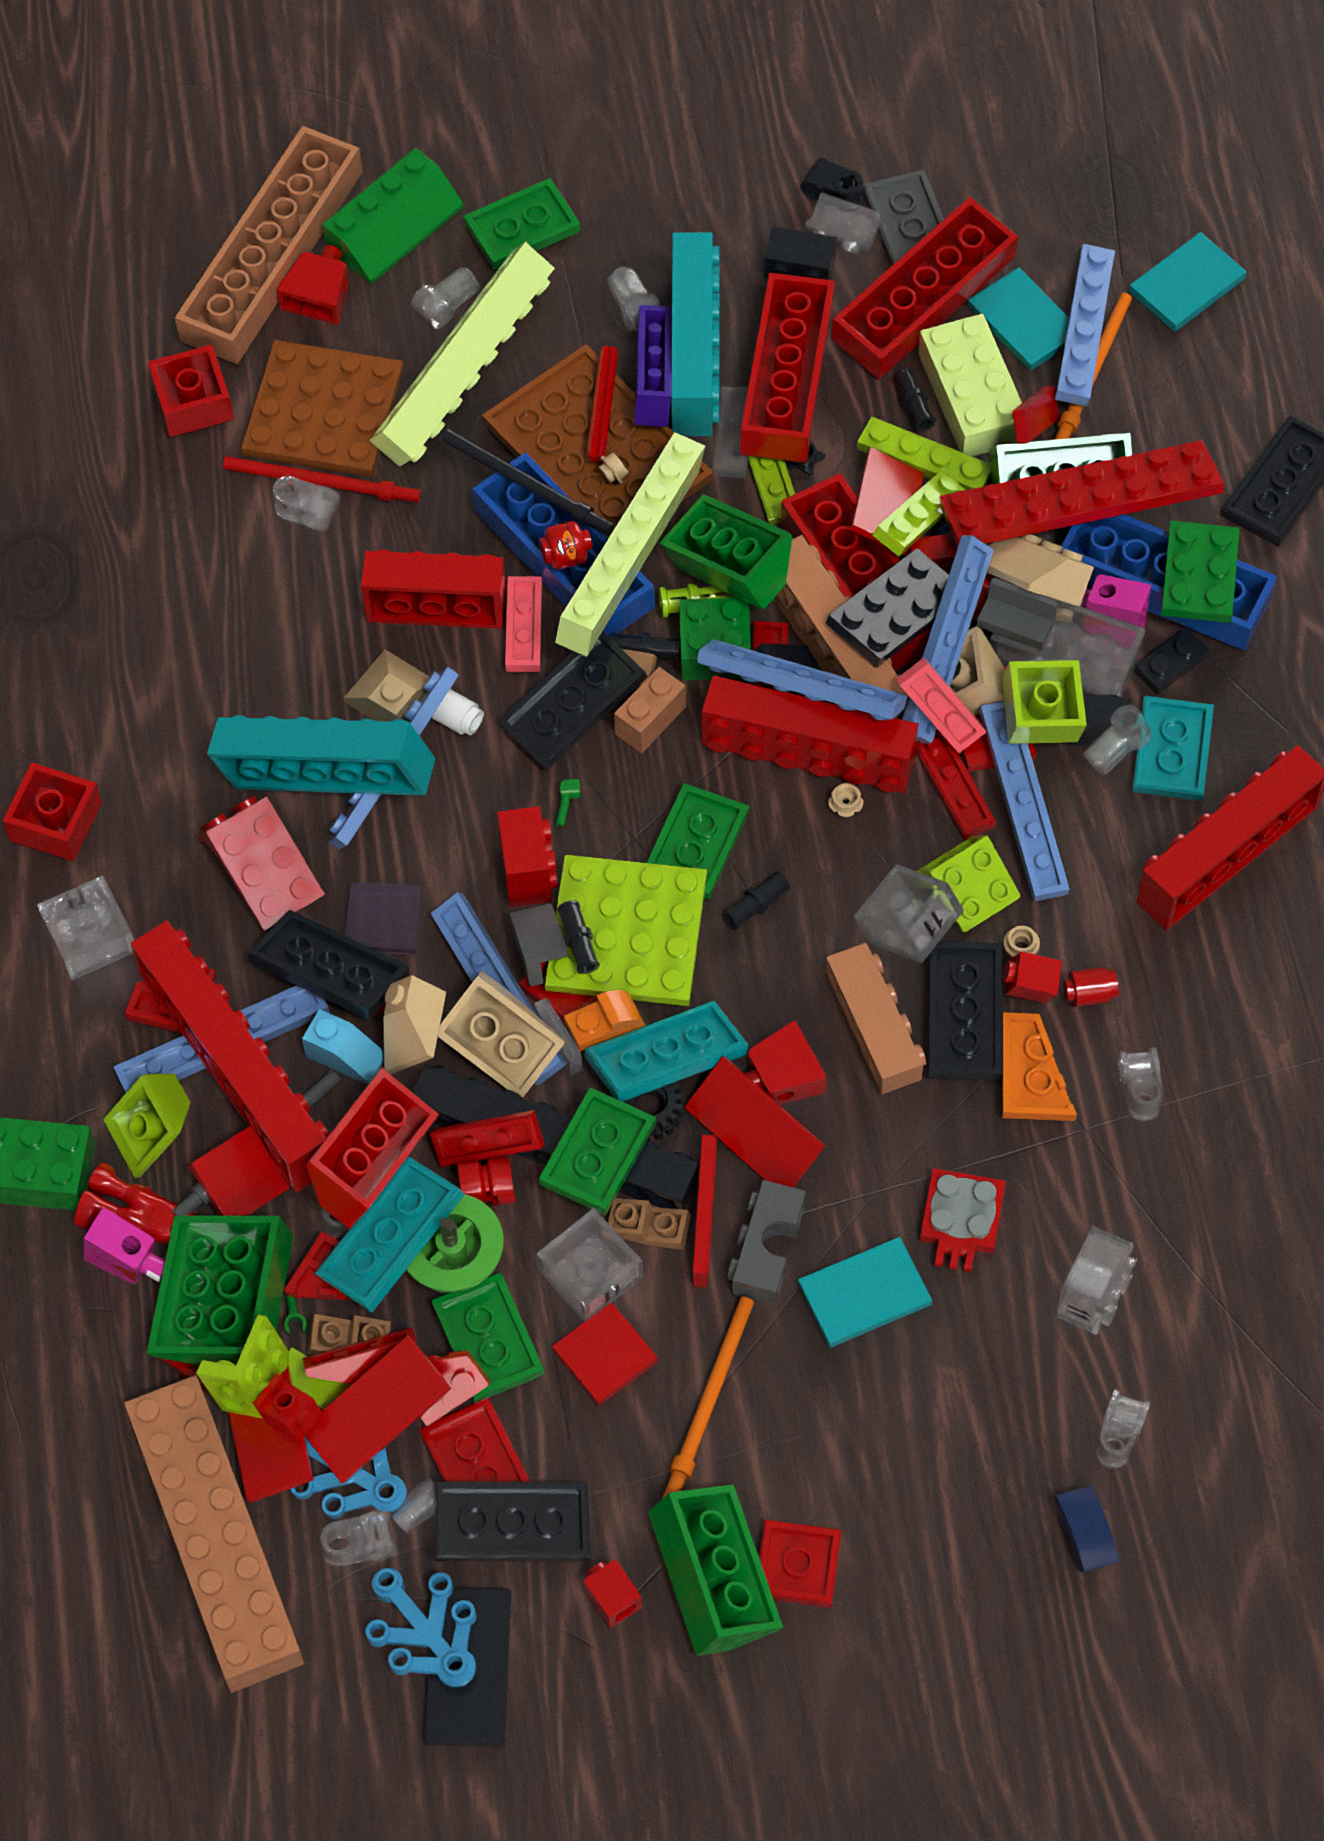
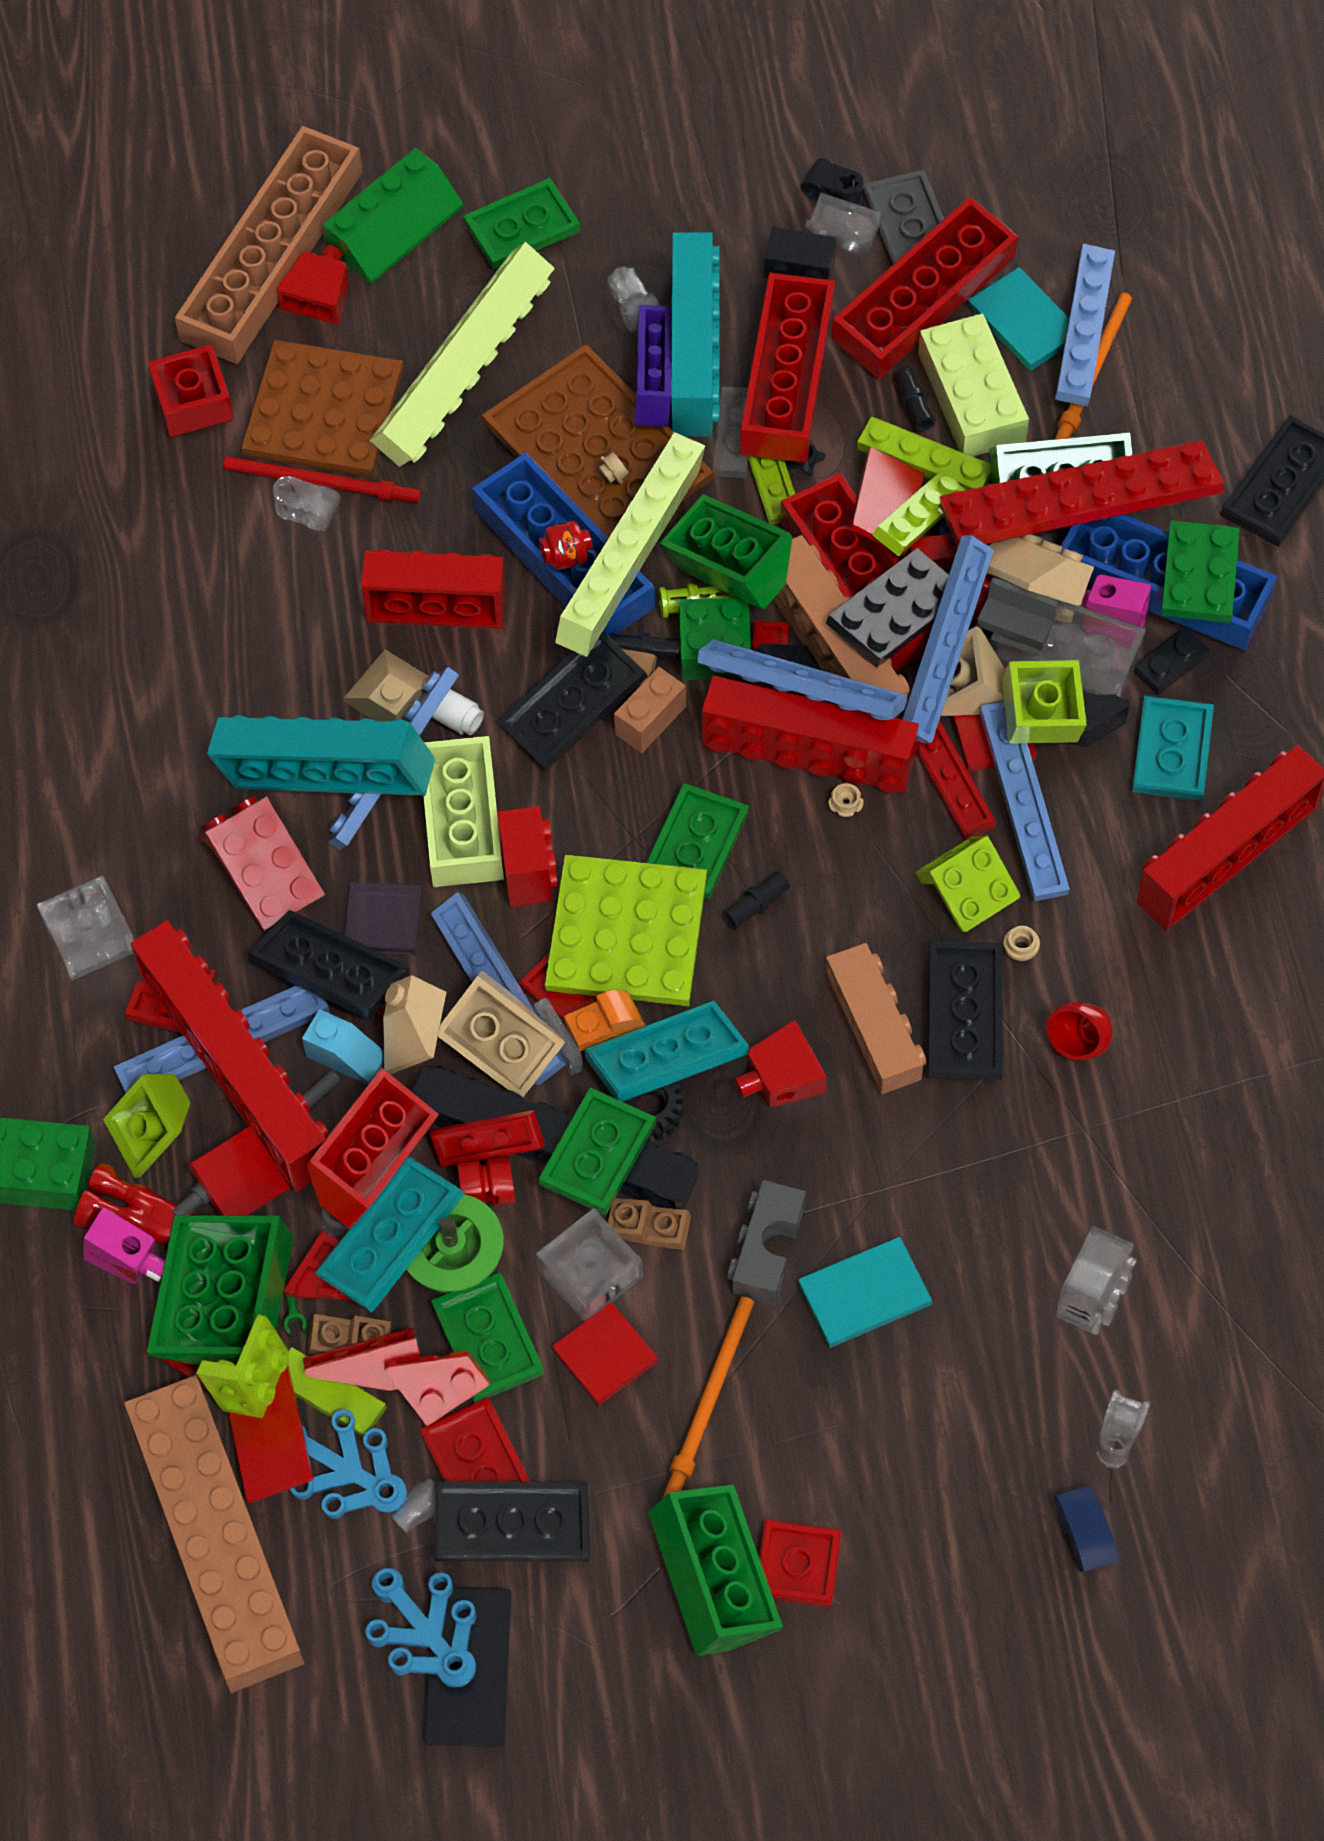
(52, 811): red brick -> none
(287, 1408): red brick -> none
(361, 1539): clear piece -> none
(376, 1409): red piece -> none
(439, 302): clear piece -> none
(462, 814): none -> yellowish green brick
(524, 624): coral plate -> none
(537, 939): dark grey panel -> none
(569, 790): green hand -> none
(578, 937): black pin -> none
(579, 511): black bar -> none
(602, 404): red axle -> none
(612, 1592): red brick -> none
(704, 1211): red tile -> none
(754, 1125): red piece -> none
(908, 913): clear brick -> none
(941, 705): coral plate -> none
(962, 1215): piece -> none
(1030, 1075): orange wing -> none
(1032, 977): red brick -> none
(1035, 414): red tile -> none
(1079, 1030): none -> red hat
(1091, 986): red brick -> none
(1119, 739): clear piece -> none
(1141, 1077): clear piece -> none
(1187, 281): teal tile -> none

